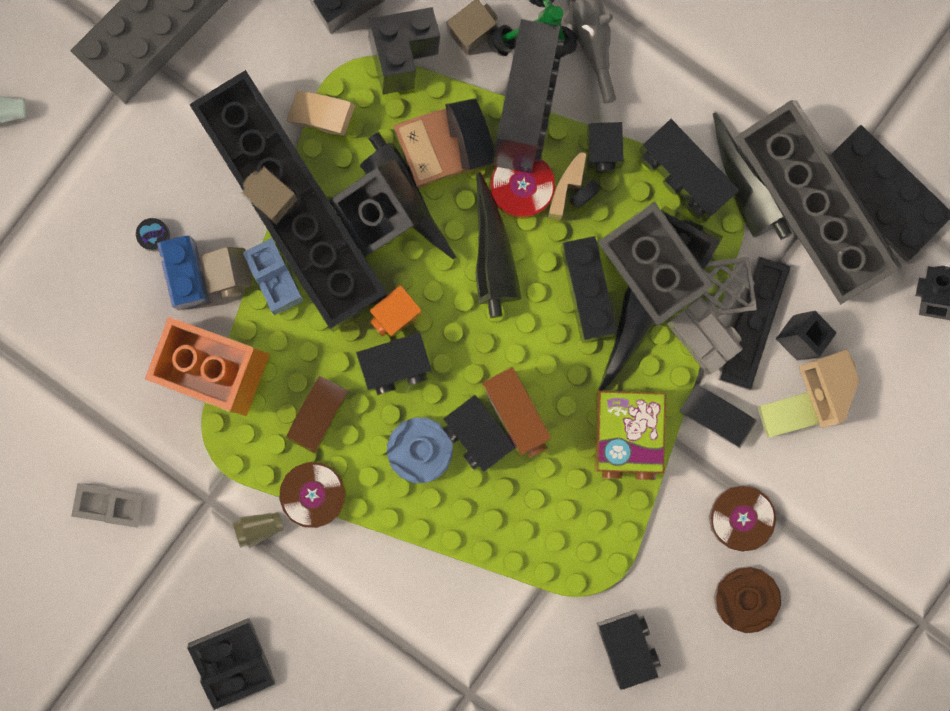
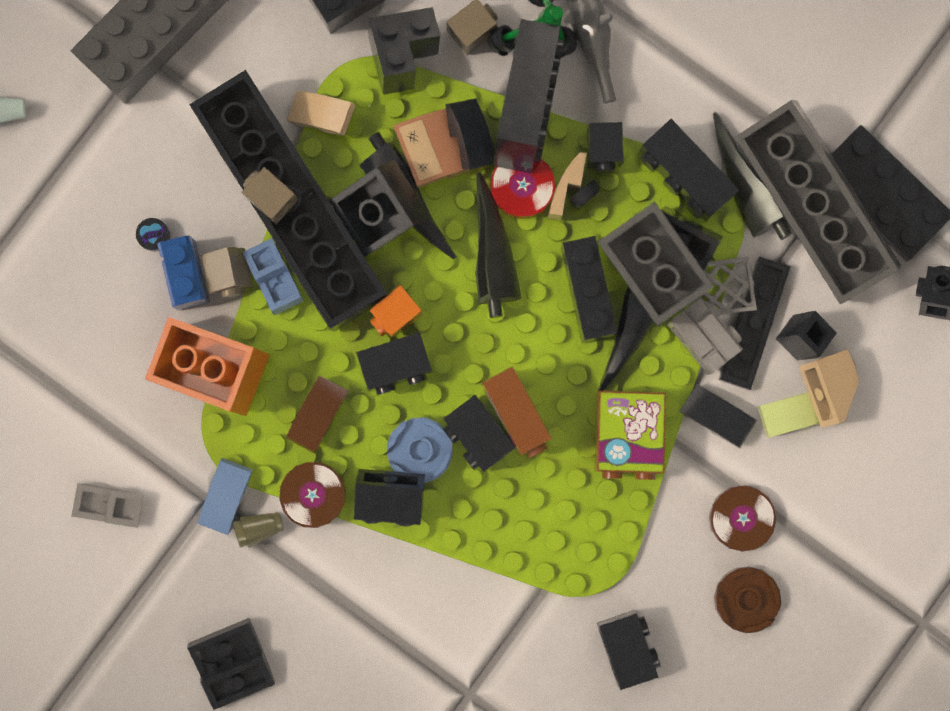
(225, 496): none -> medium blue slope
(389, 497): none -> black brick

